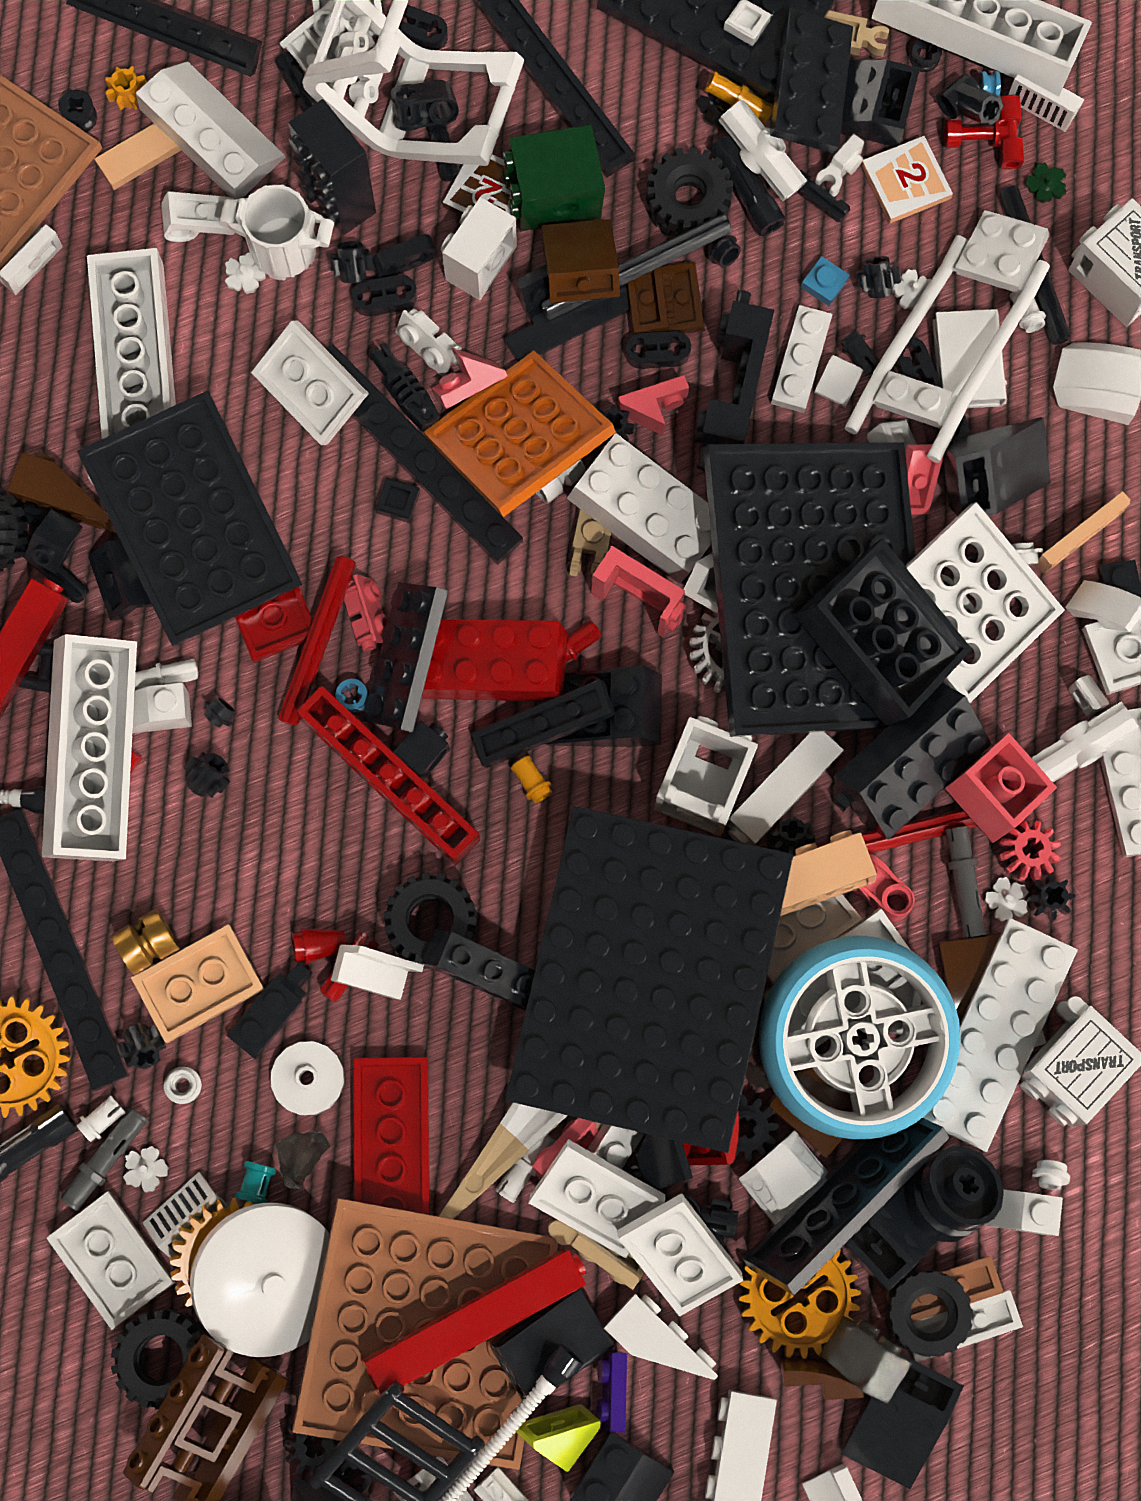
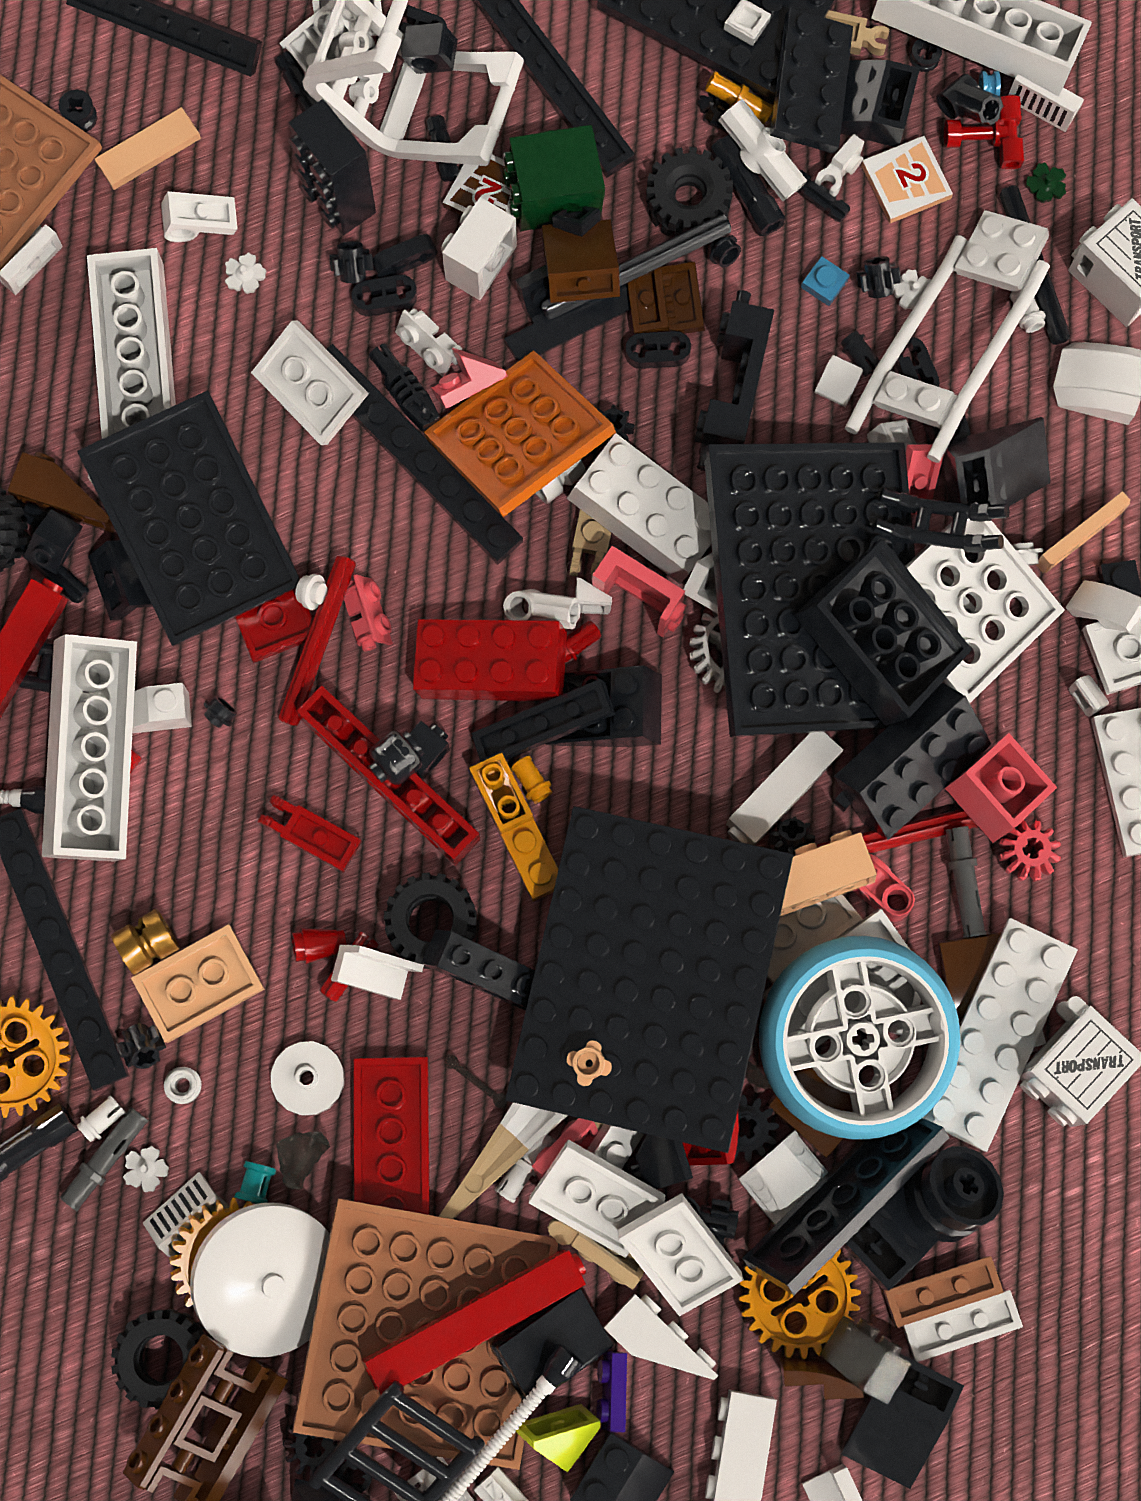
(110, 1260): white plate -> none
(119, 81): light orange gear -> none
(167, 674): white axle -> none
(207, 774): black gear -> none
(208, 129): white slope -> none
(270, 1011): black hinge -> none
(277, 229): white container -> none
(311, 591): none -> white plate
(313, 834): none -> red hinge
(362, 692): dark azure bush -> none
(395, 757): none -> black head
(397, 500): black tile -> none
(405, 656): black plate -> none
(423, 106): black piece -> none
(429, 48): none -> black brick
(451, 1062): none -> clear smoke hinge
(516, 825): none -> light orange slope
(543, 607): none -> white piece
(577, 222): none -> black tile
(578, 1061): none -> light nougat plate
(591, 598): none -> white slope
(646, 403): coral slope -> none
(698, 789): white container -> none
(801, 359): white plate -> none
(958, 1309): black tyre -> none
(959, 345): white piece -> none
(960, 513): none -> black piece
(1007, 899): white plant -> none
(1029, 1213): white slope -> none
(1051, 1174): white plate -> none
(1060, 900): black gear -> none
(1086, 742): white piece -> none

